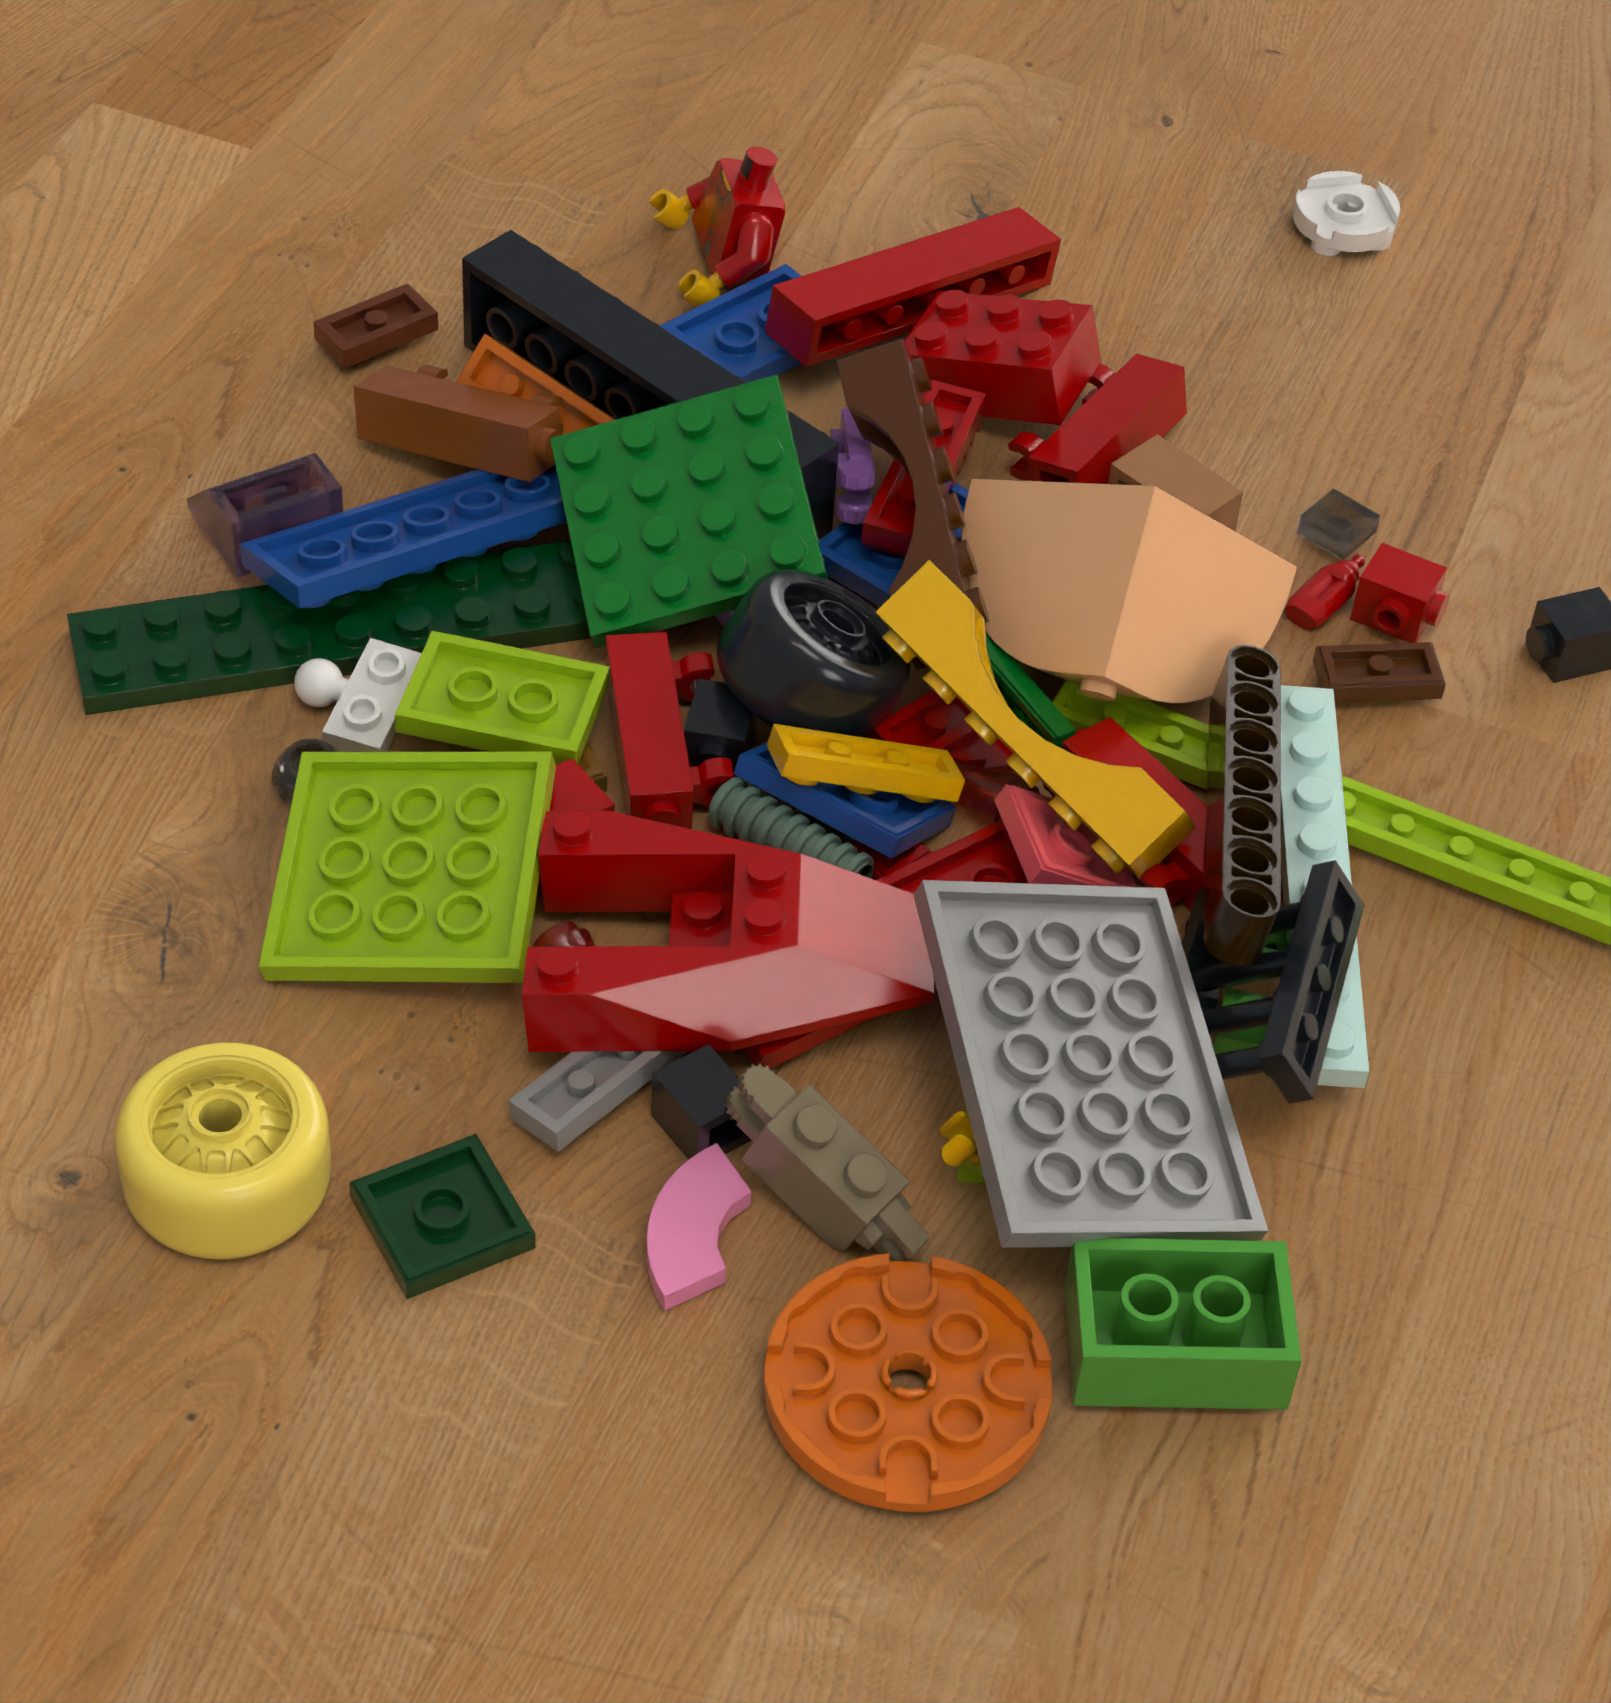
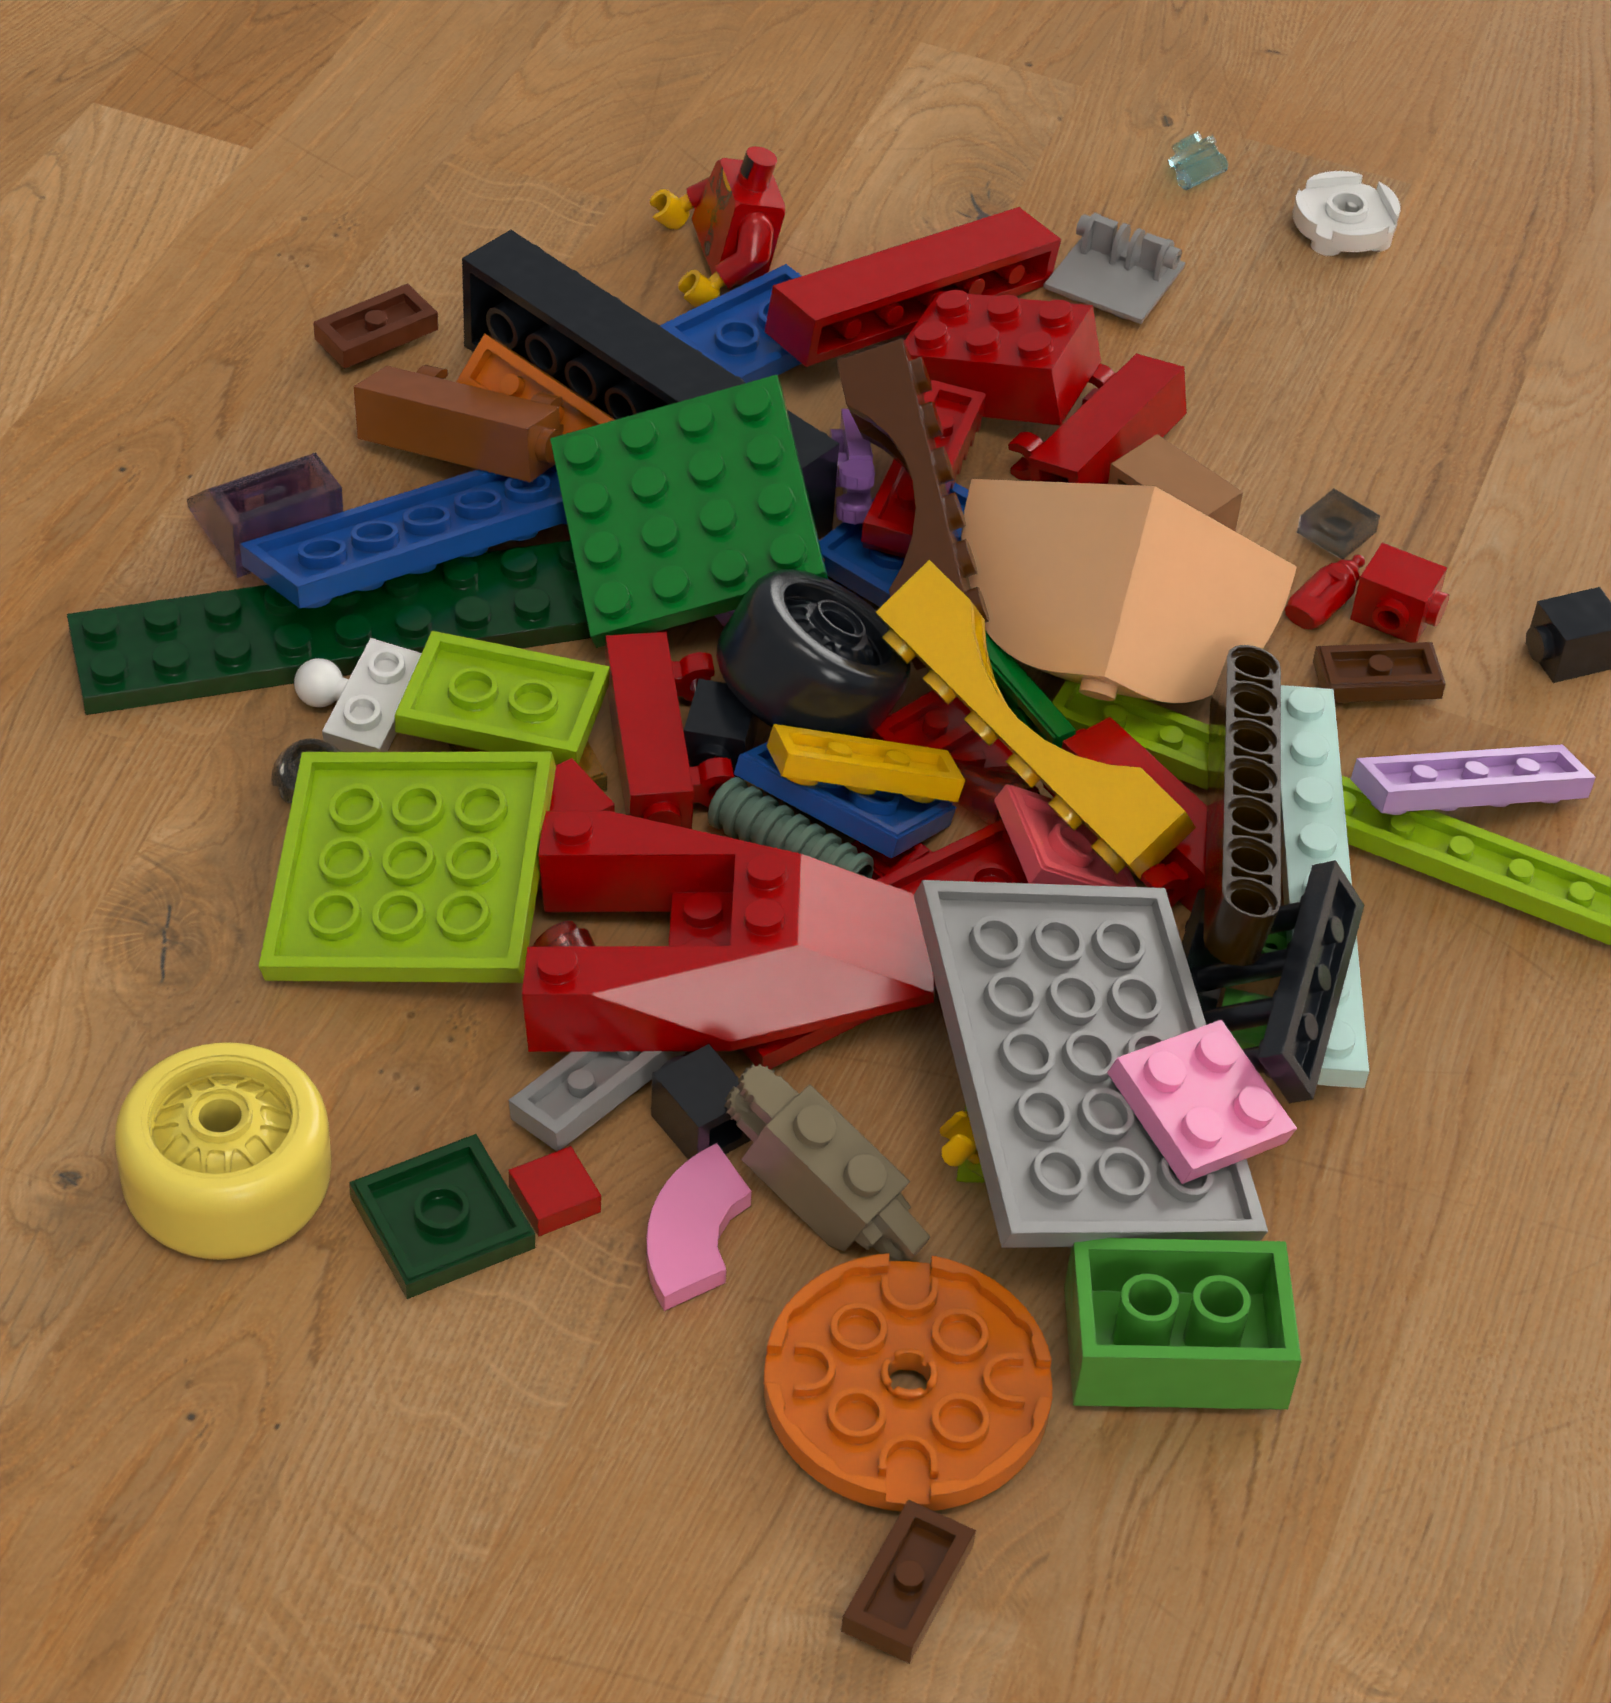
(554, 1191): none -> red tile
(908, 1581): none -> reddish brown plate
(1114, 272): none -> light grey hinge
(1197, 160): none -> clear light blue plate
(1201, 1101): none -> bright pink plate
(1472, 778): none -> lavender plate

